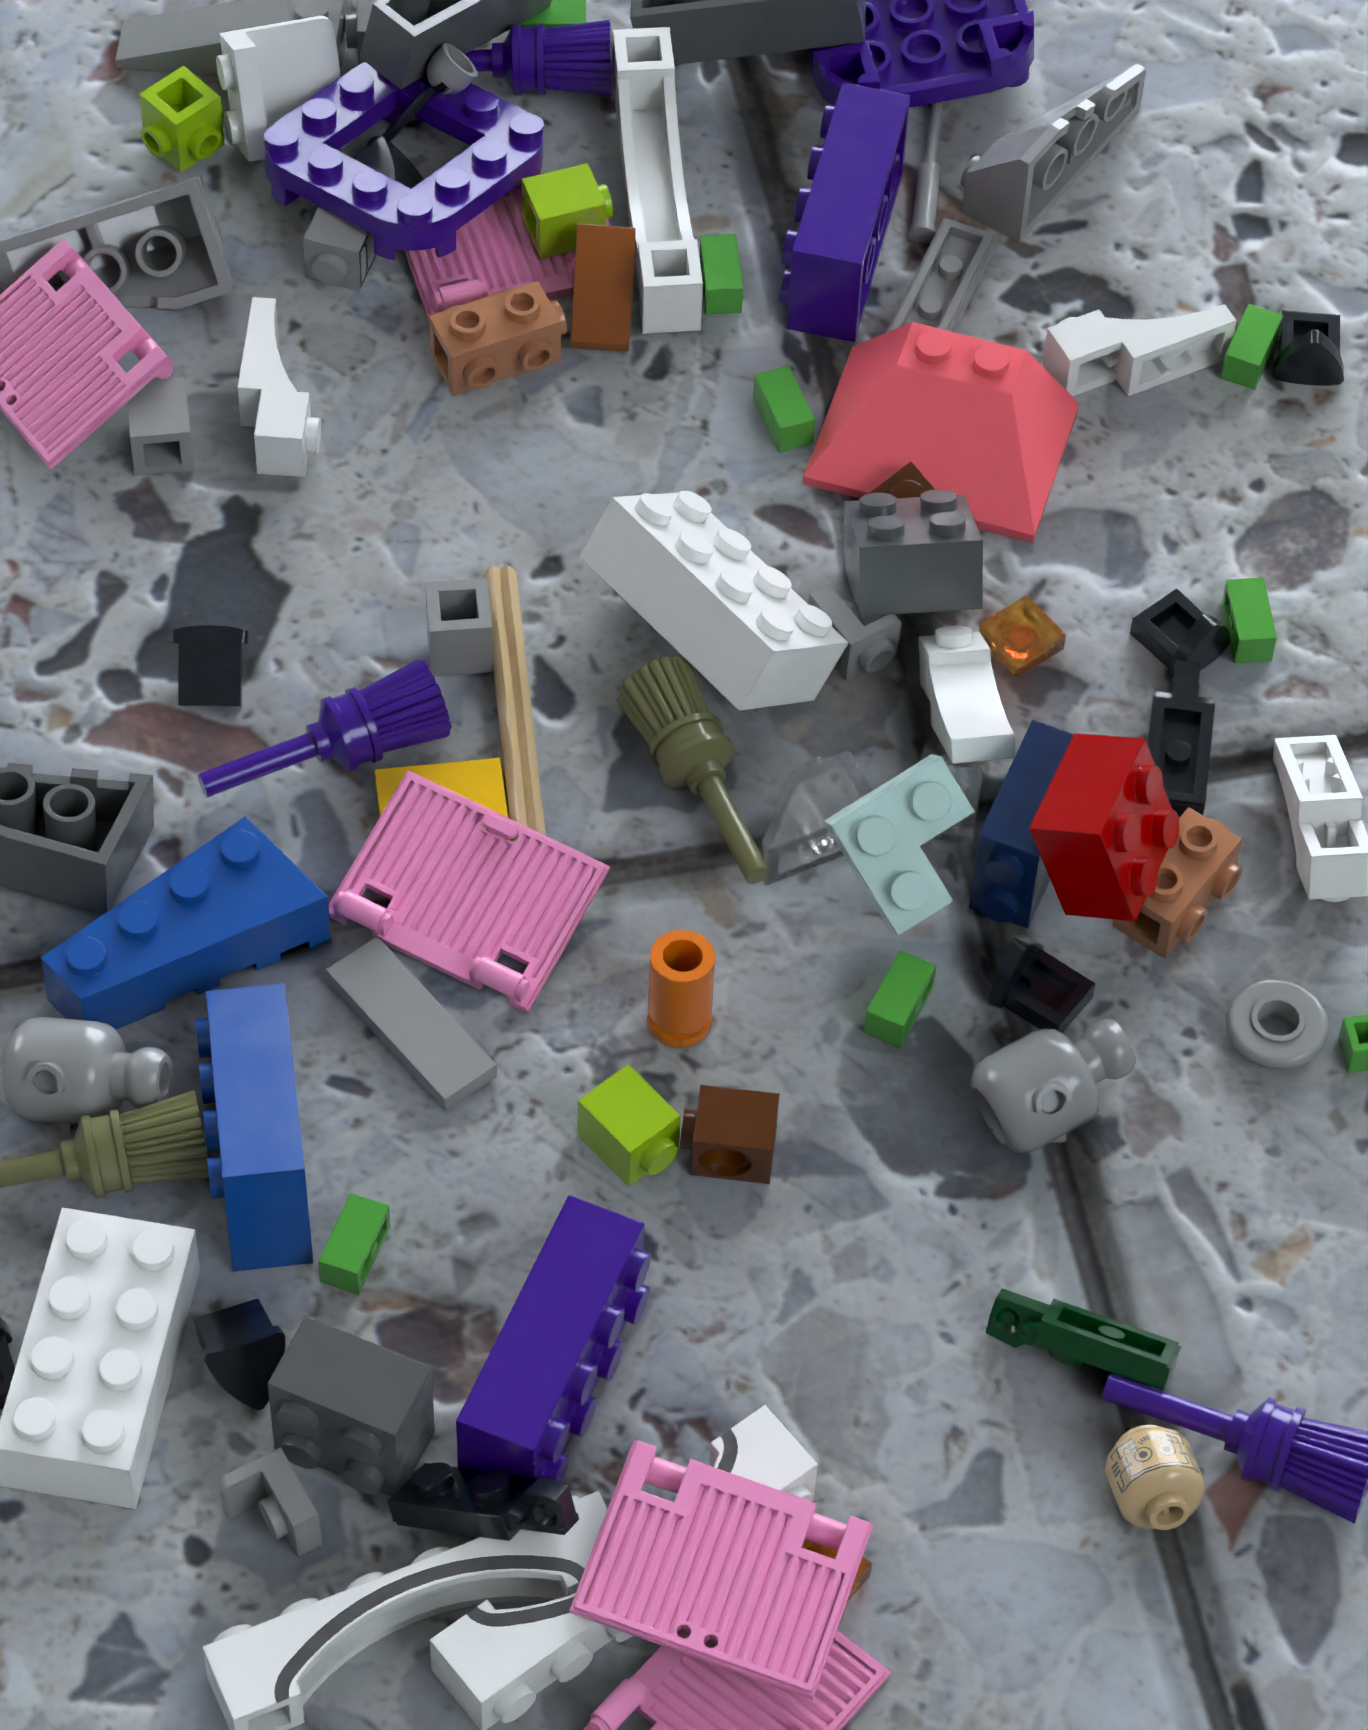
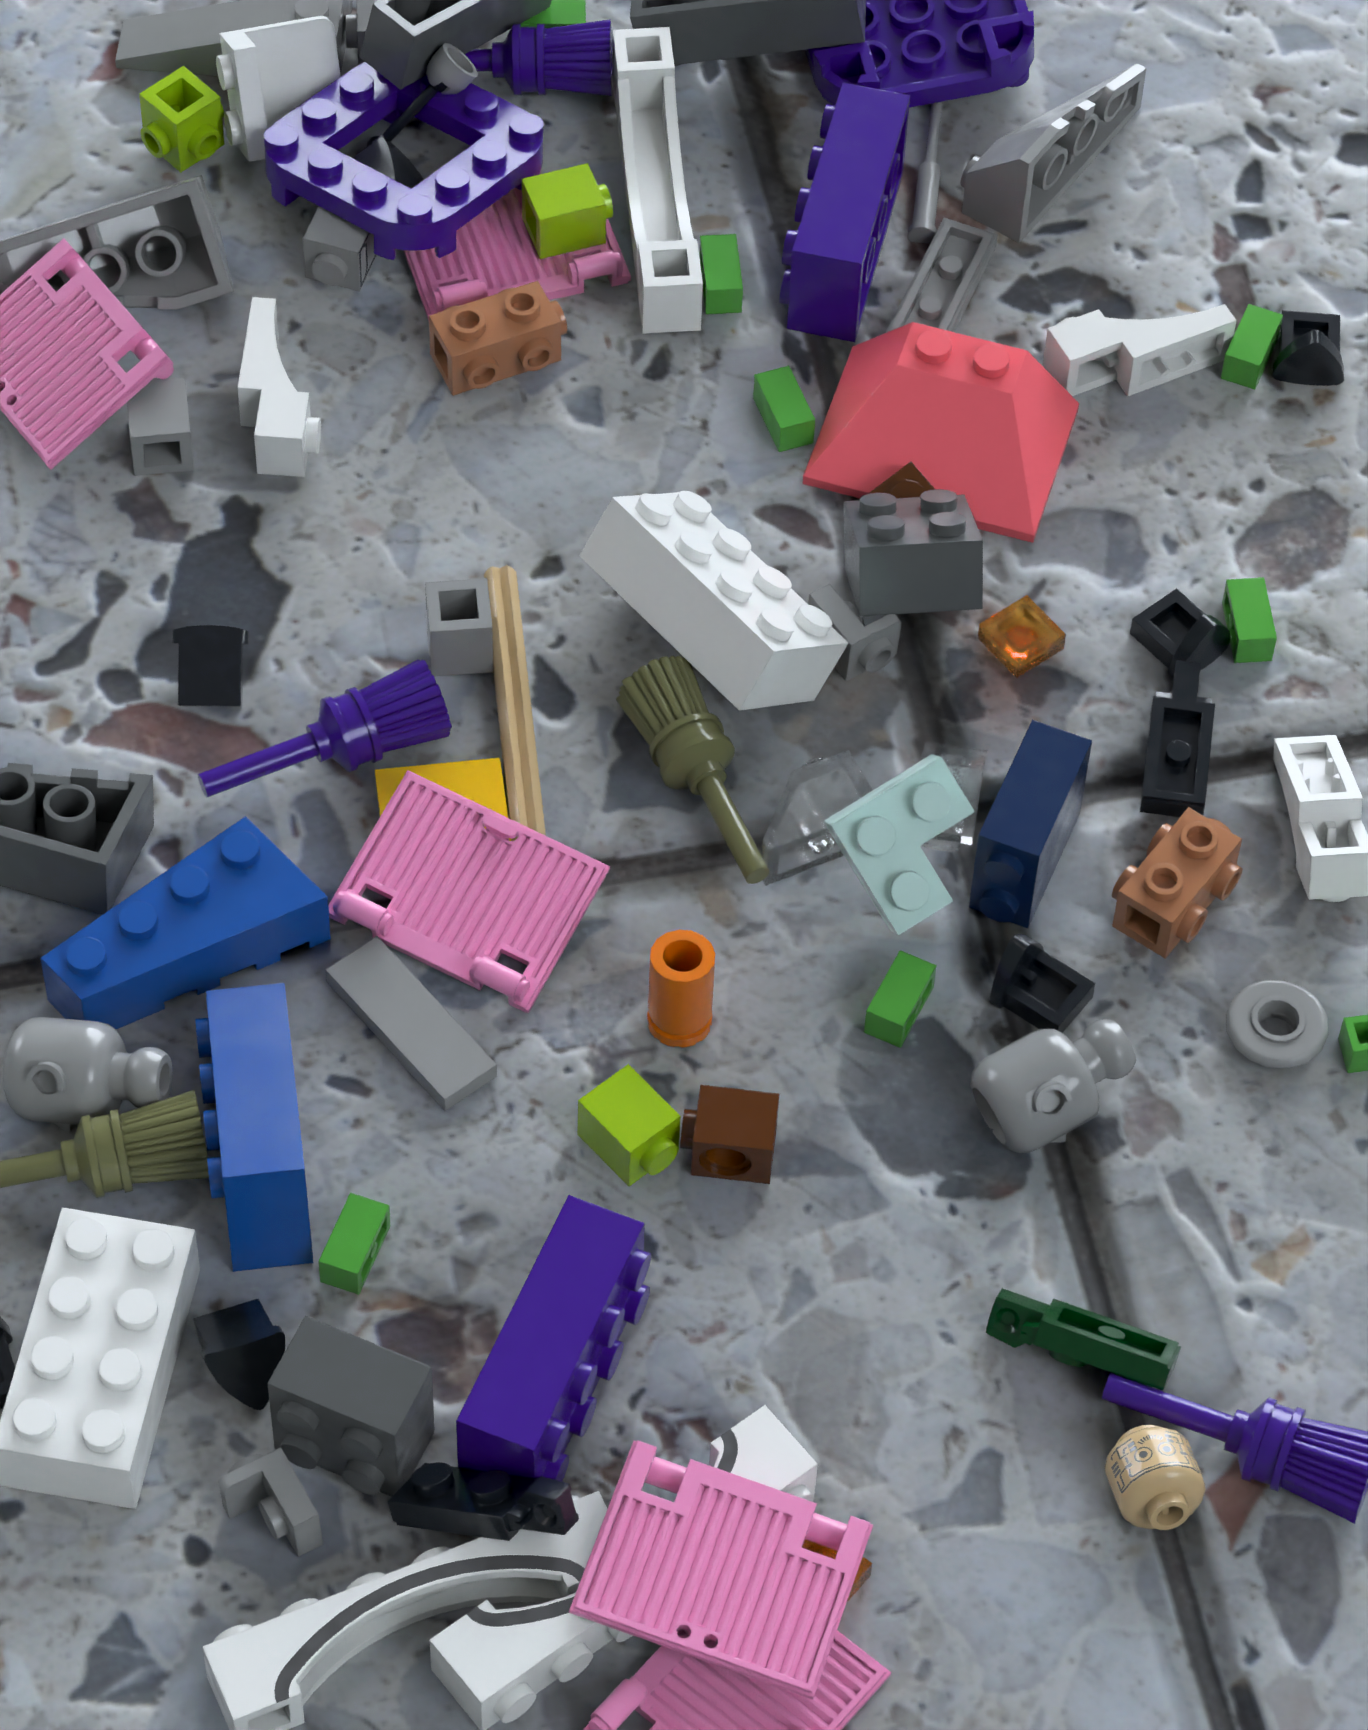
(602, 287): dark orange slope -> none
(964, 696): white slope -> none
(1105, 827): red brick -> none

